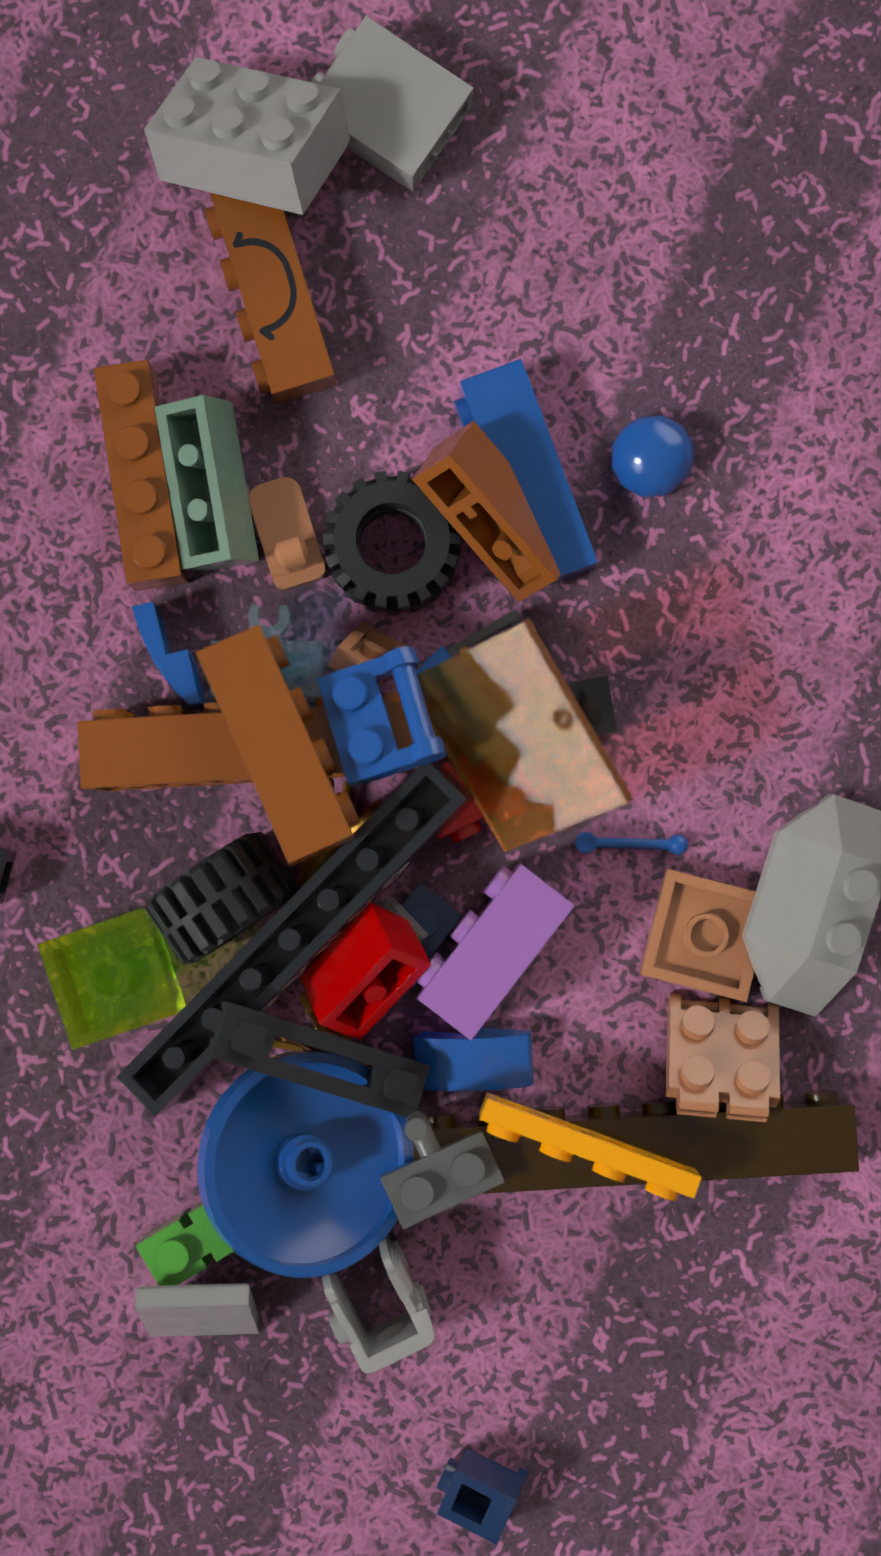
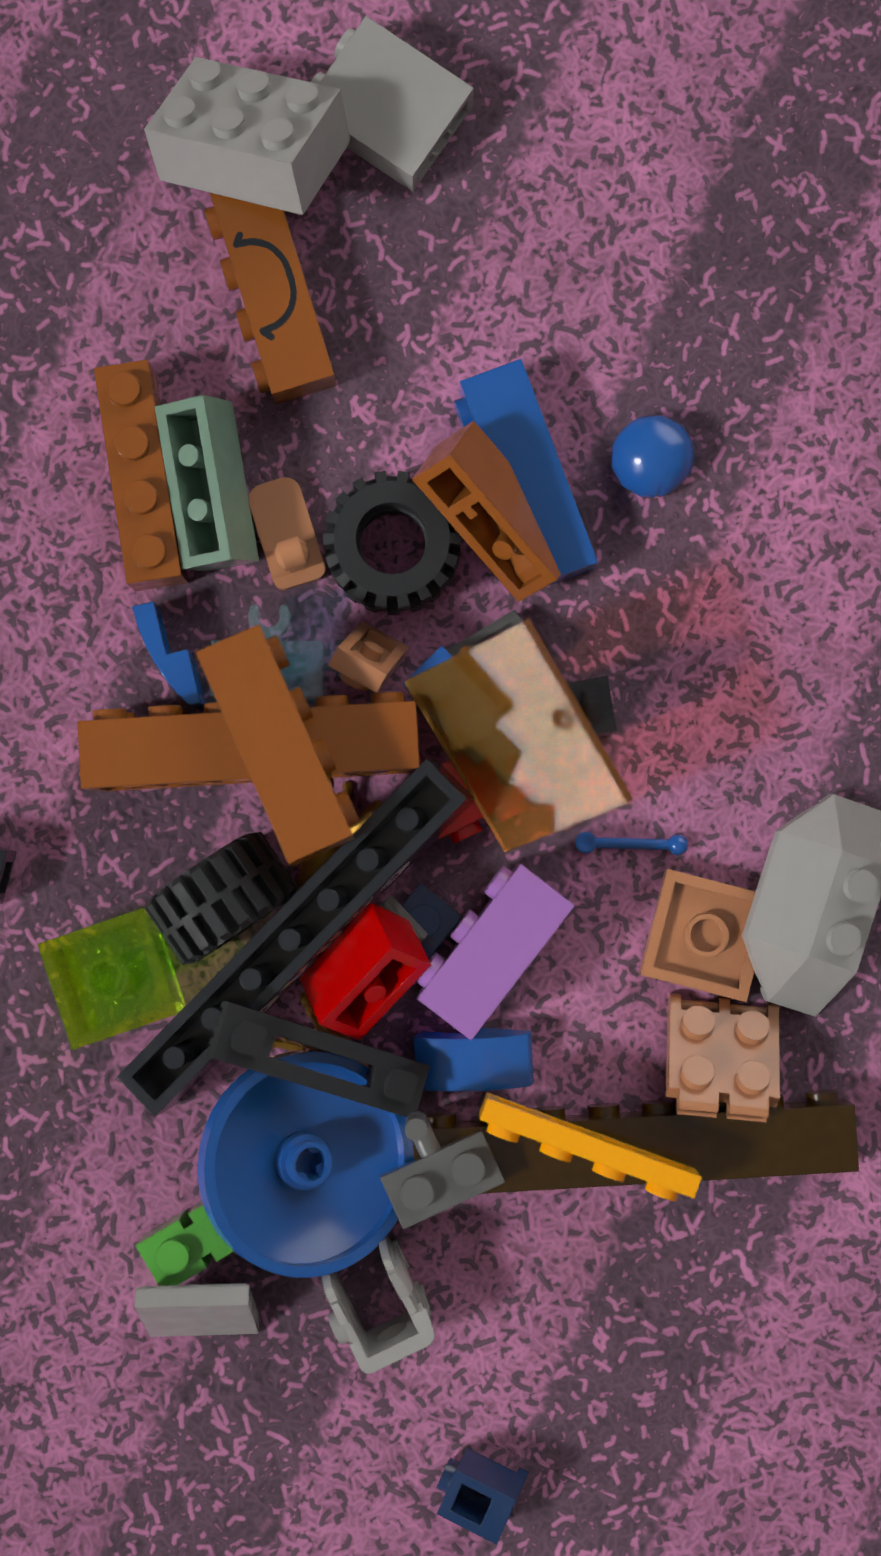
(363, 723): blue plate -> none

